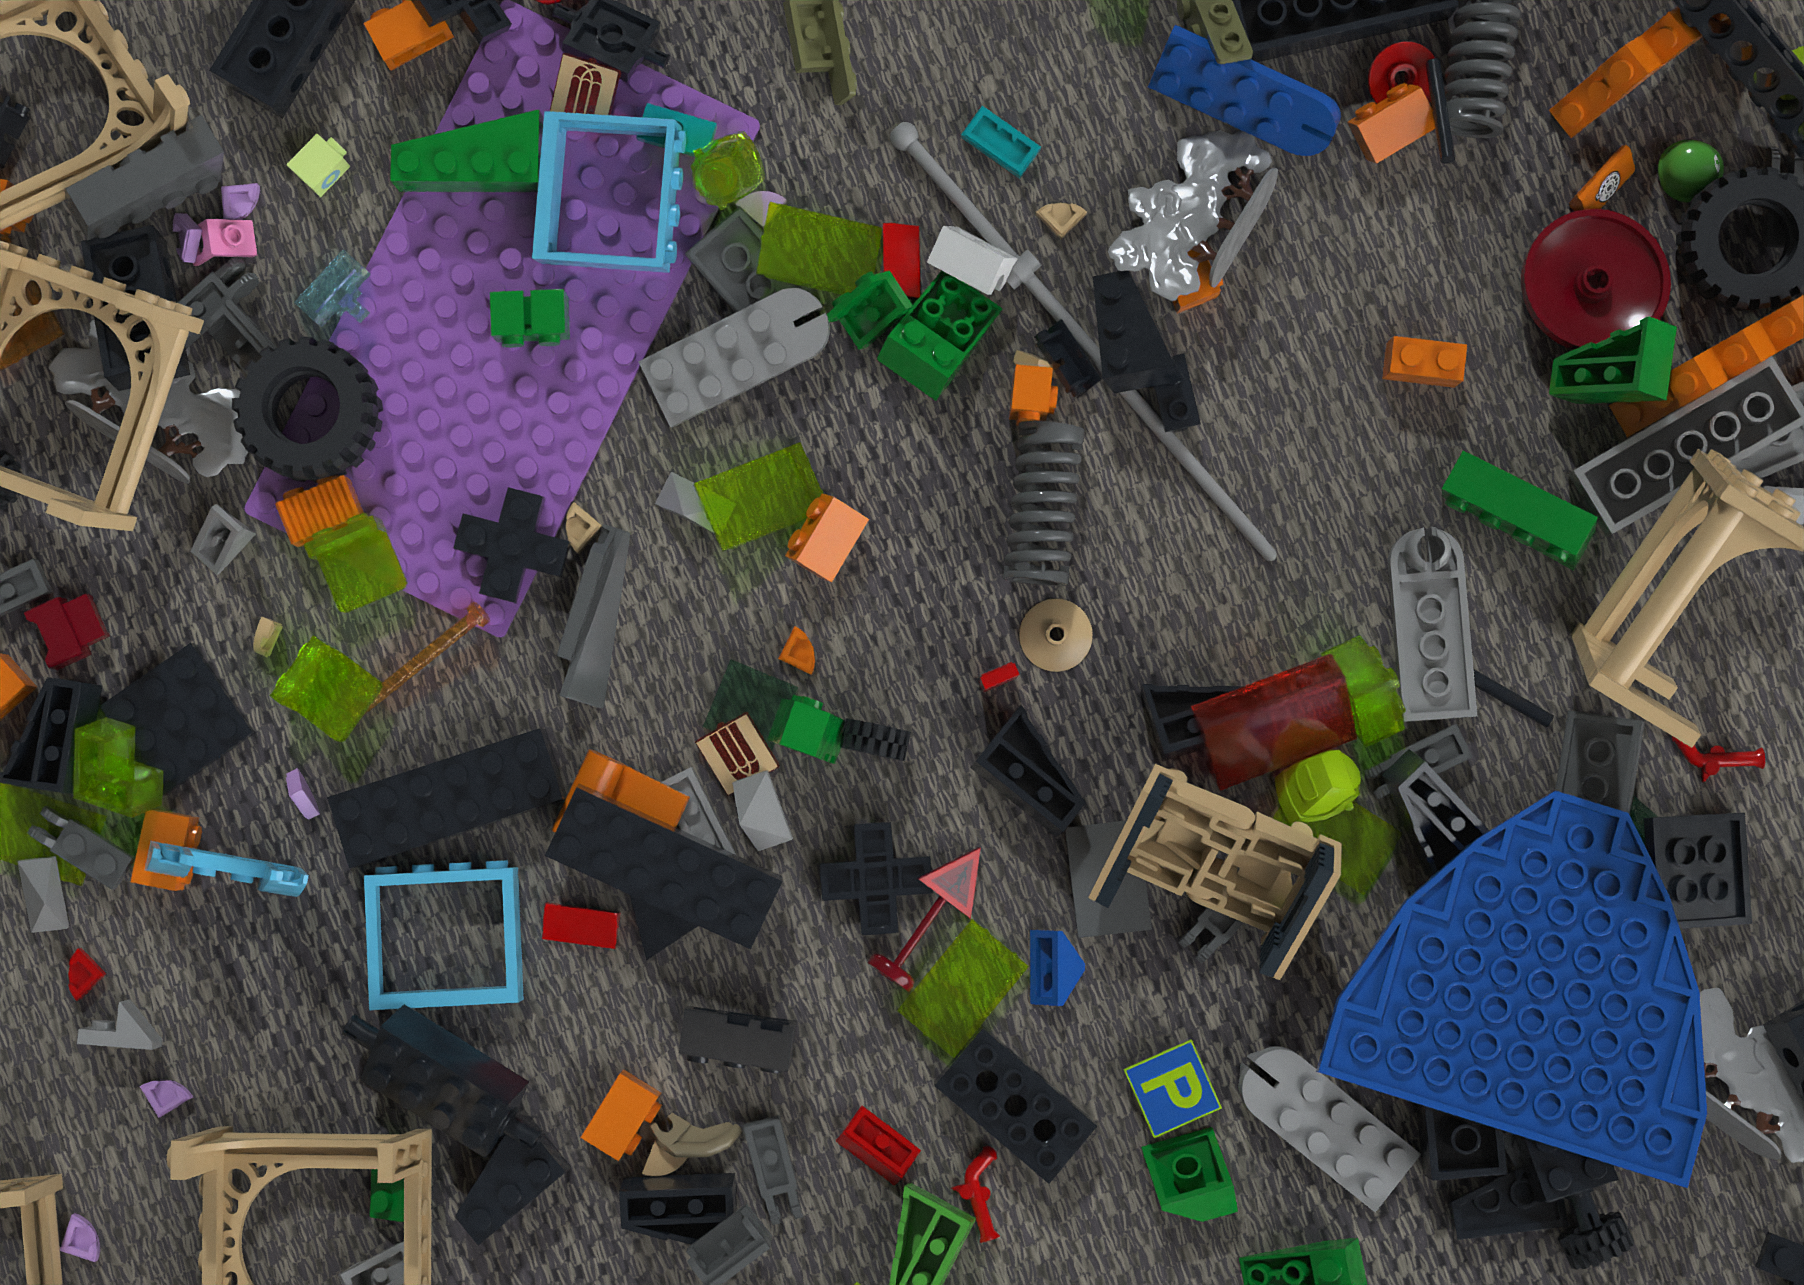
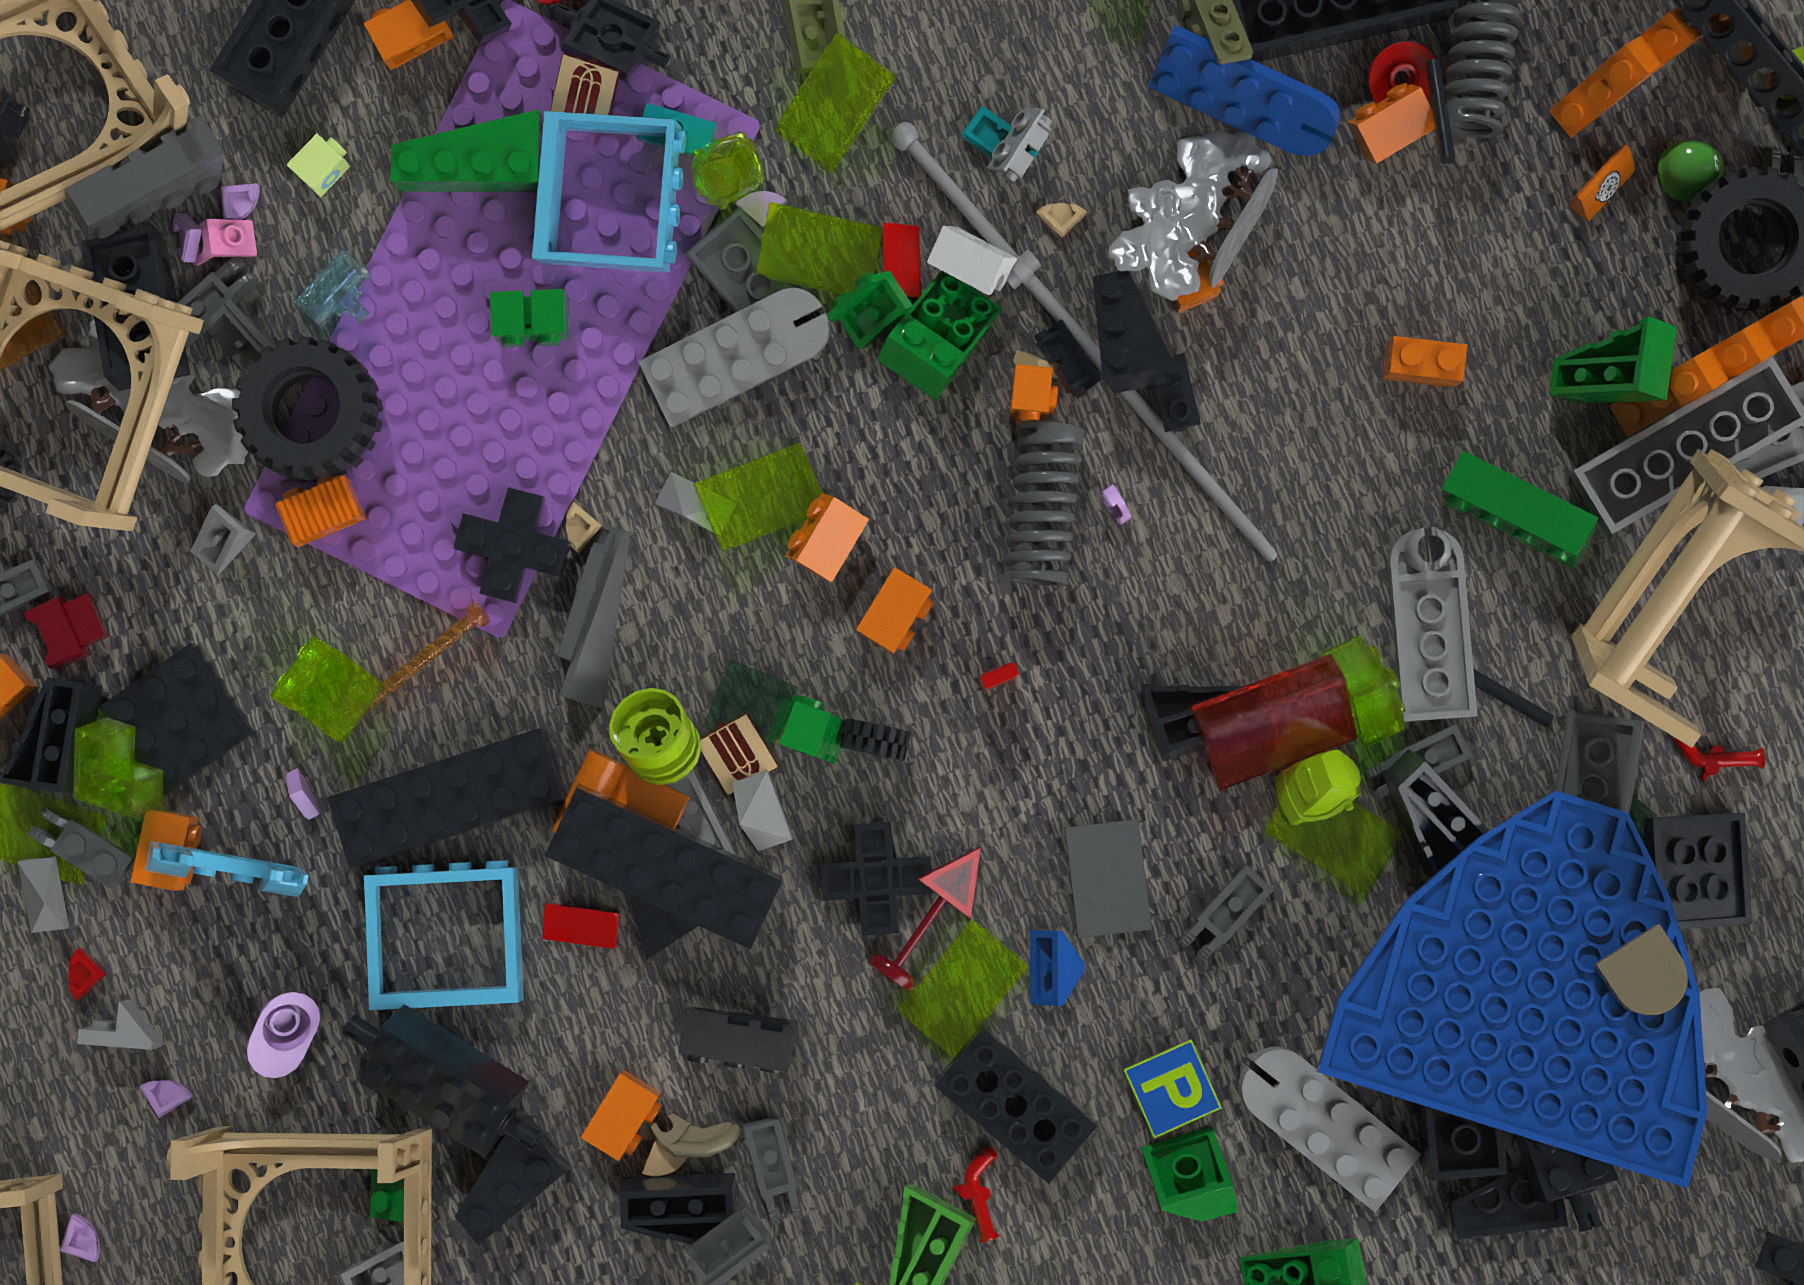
(268, 631): tan tile -> none
(282, 1034): none -> lavender piece
(358, 562): clear neon green bracket -> none
(644, 723): none -> lime wheel
(799, 651): orange tile -> none
(835, 102): none -> clear neon green piece
(878, 1145): red slope -> none
(895, 611): none -> orange brick
(1028, 129): none -> light grey hinge
(1029, 775): black wedge -> none
(1052, 654): tan dish -> none
(1112, 499): none -> lavender tile
(1175, 845): tan container -> none
(1593, 277): dark red dish -> none
(1597, 1244): black tyre -> none
(1645, 973): none -> dark tan tile

